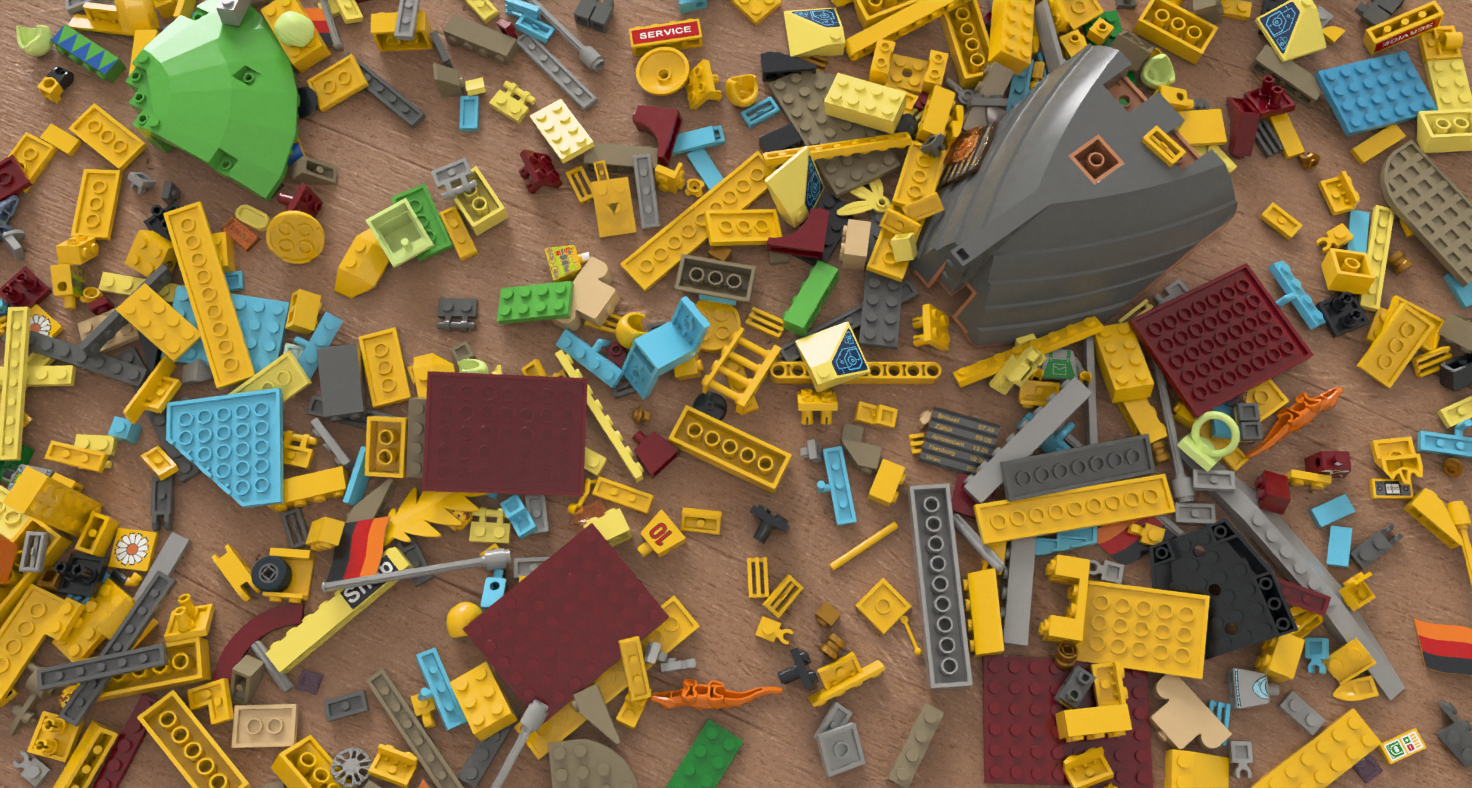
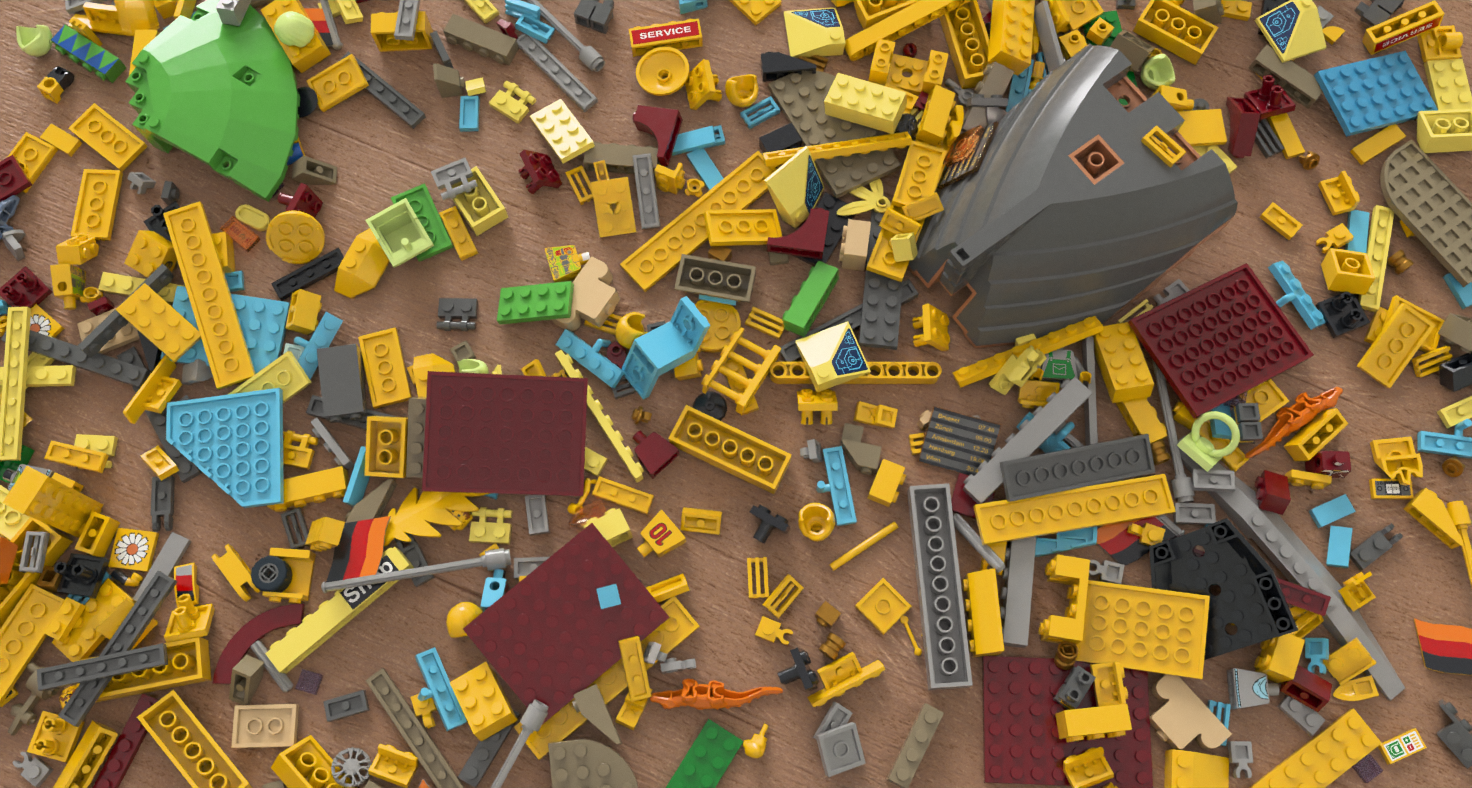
(83, 29): none -> yellow tile
(125, 431): medium azure brick -> none
(186, 577): none -> slope
(216, 696): yellow plate -> none
(308, 274): none -> black plate
(519, 516): medium azure slope -> none
(608, 596): none -> medium azure tile
(668, 588): none -> yellow tile
(756, 746): none -> yellow piece
(816, 521): none -> yellow piece
(906, 50): none -> dark red hinge
(932, 144): dark grey tile -> none
(1308, 689): none -> dark red brick
(1316, 435): none -> yellow brick

